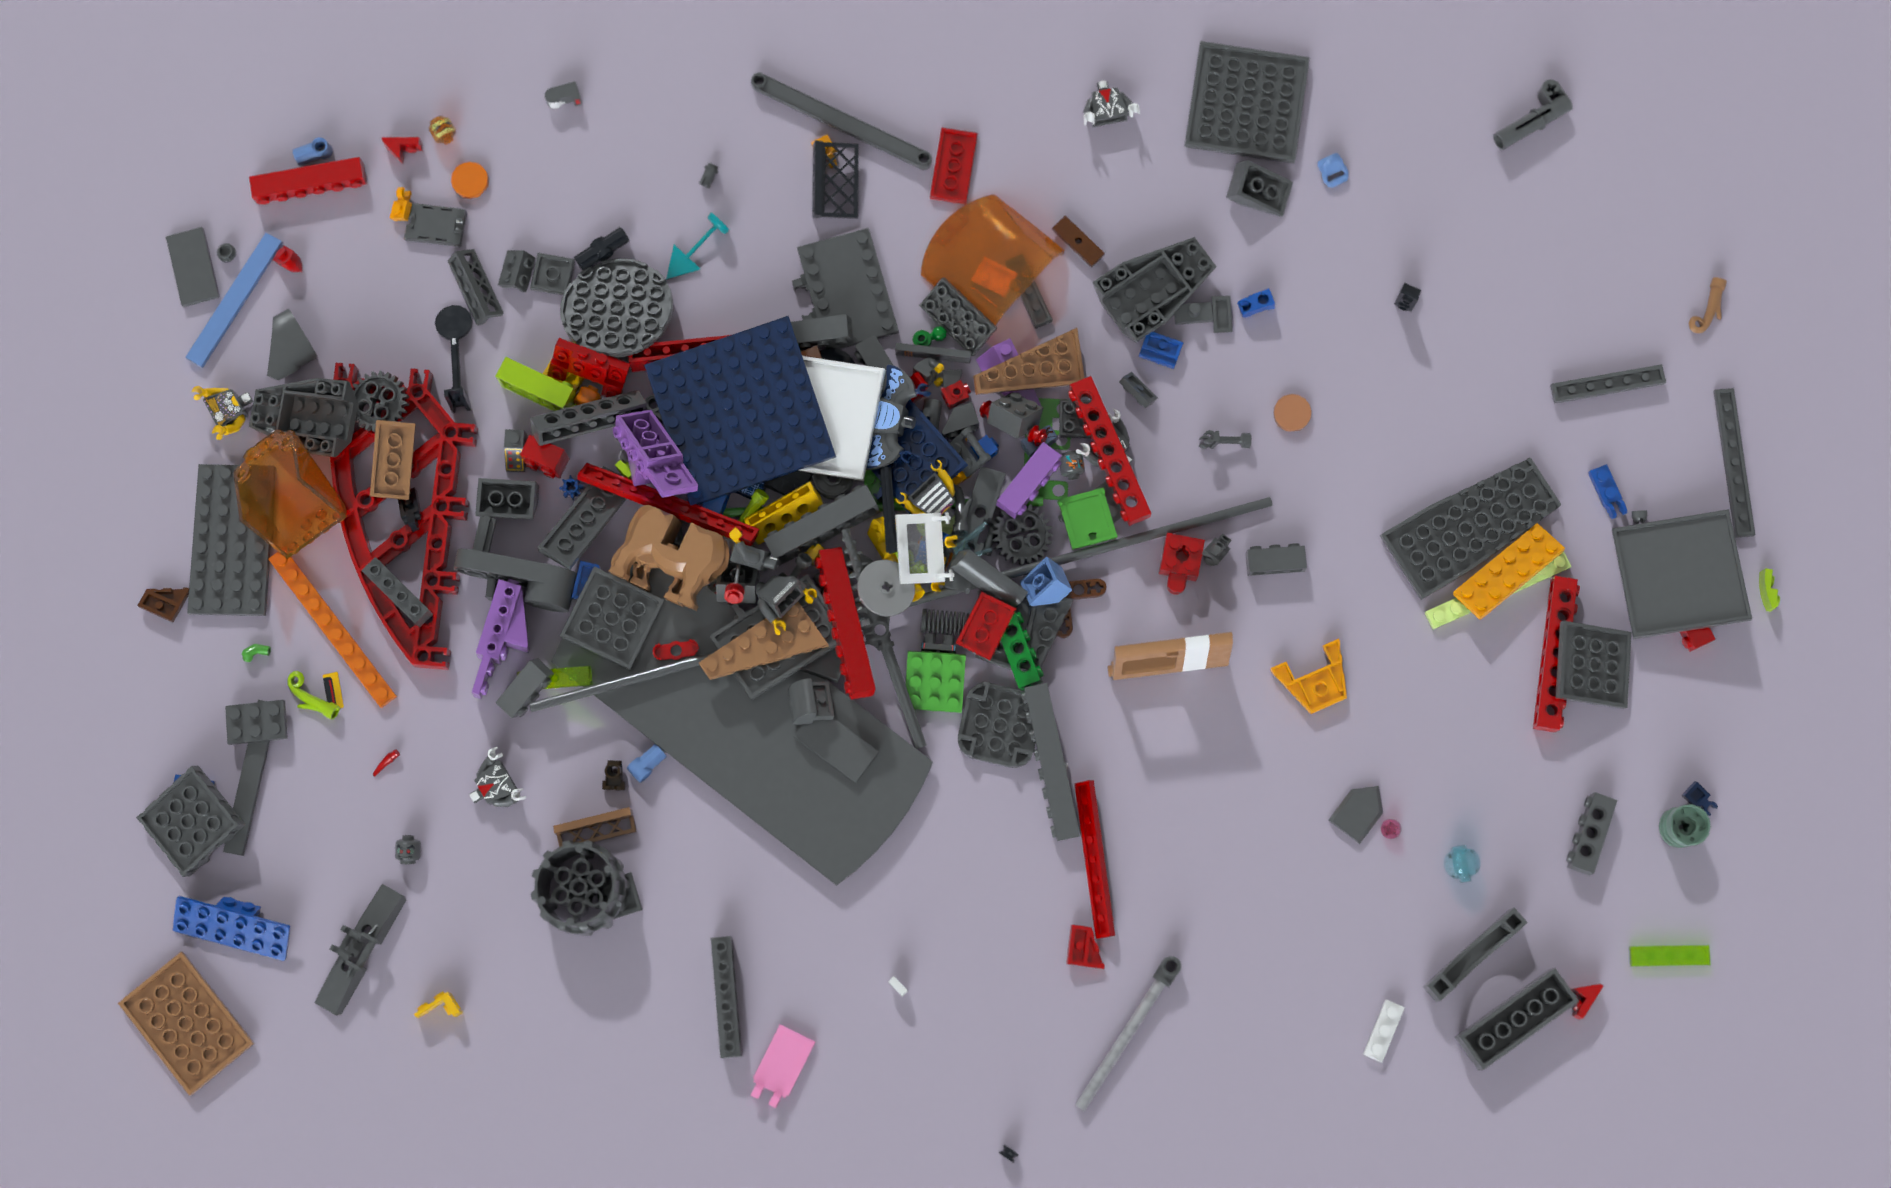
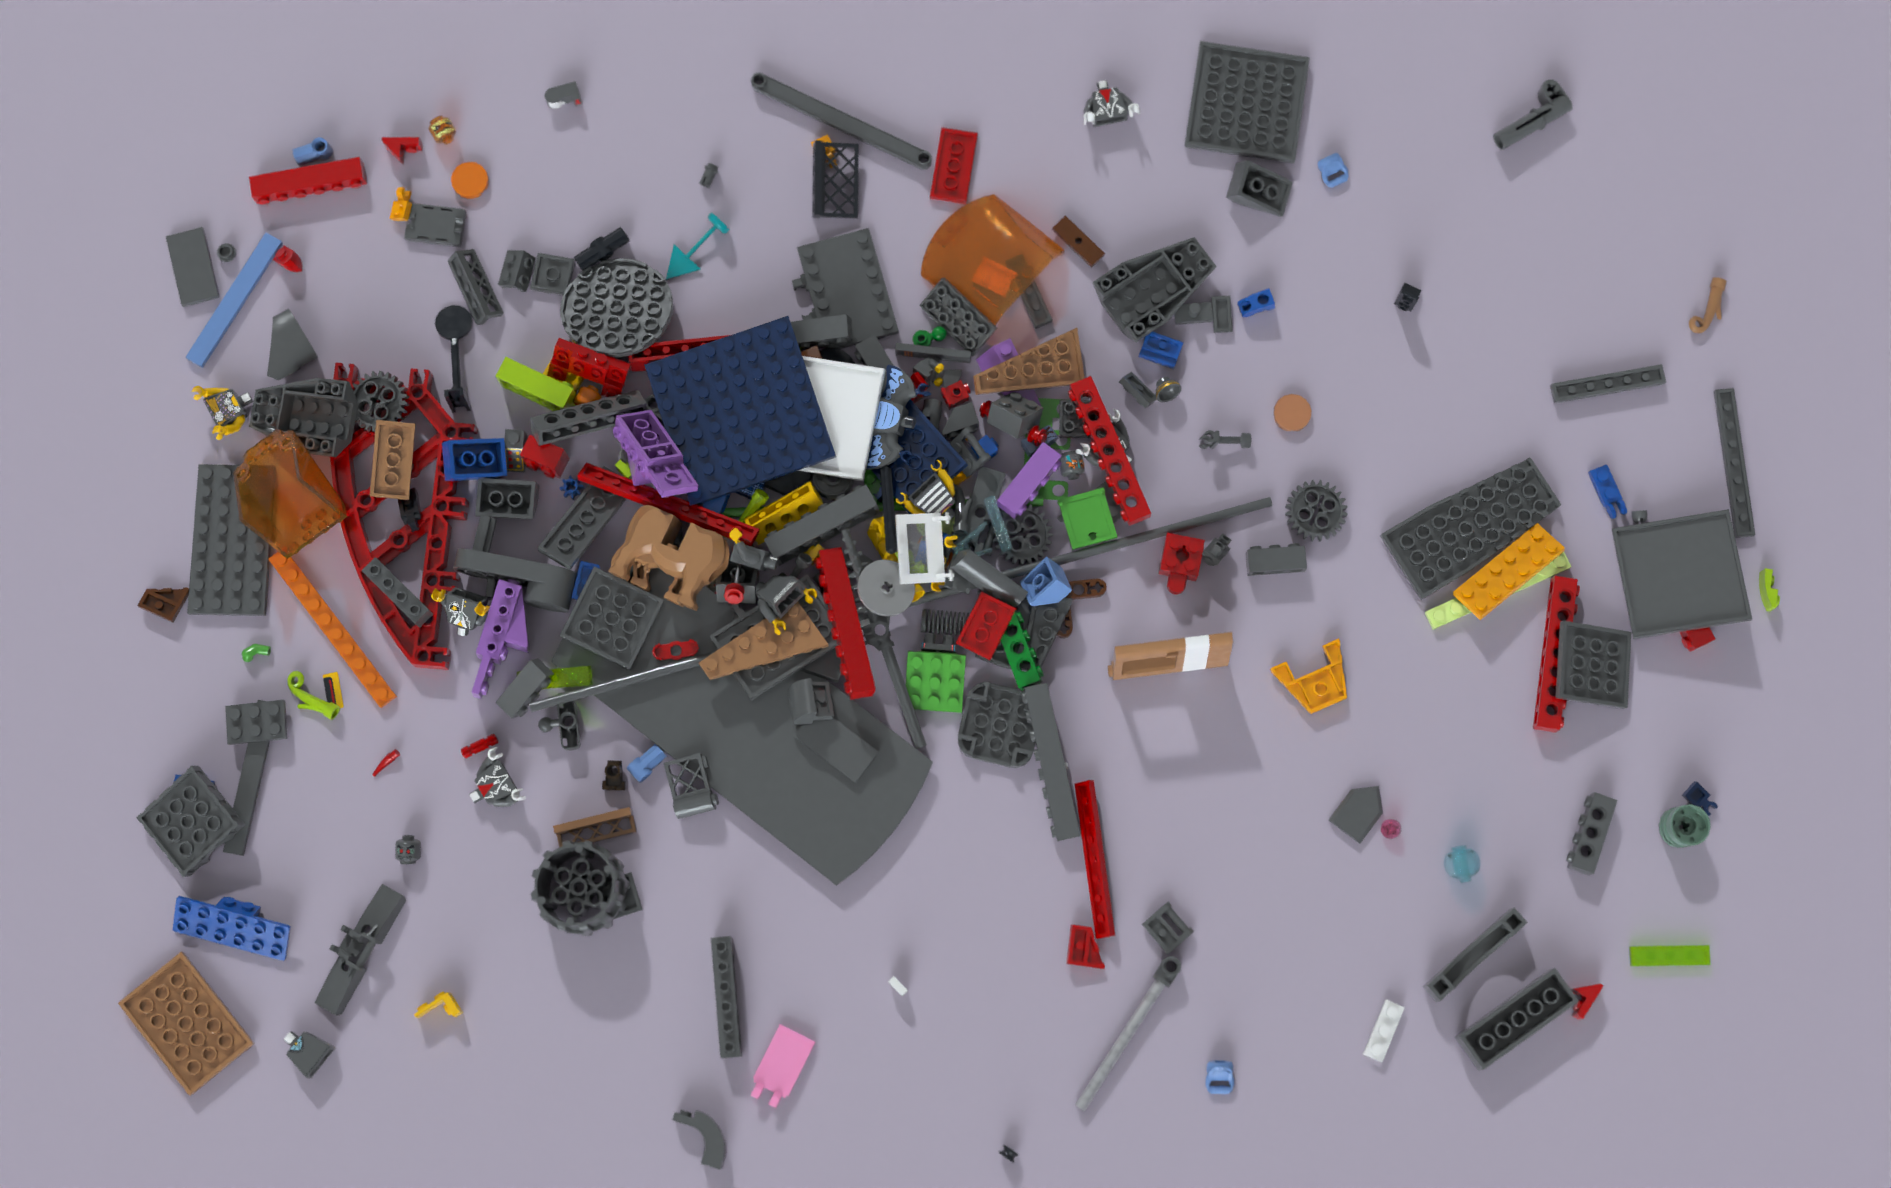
(307, 1052): none -> dark grey torso
(463, 608): none -> dark grey torso
(474, 459): none -> blue brick
(479, 745): none -> red axle
(566, 732): none -> dark grey piece
(696, 801): none -> dark grey piece
(714, 1139): none -> dark grey arch
(998, 523): none -> clear light blue axle
(1162, 932): none -> dark grey plate
(1167, 389): none -> dark grey piece
(1219, 1071): none -> medium blue piece
(1301, 504): none -> dark grey gear

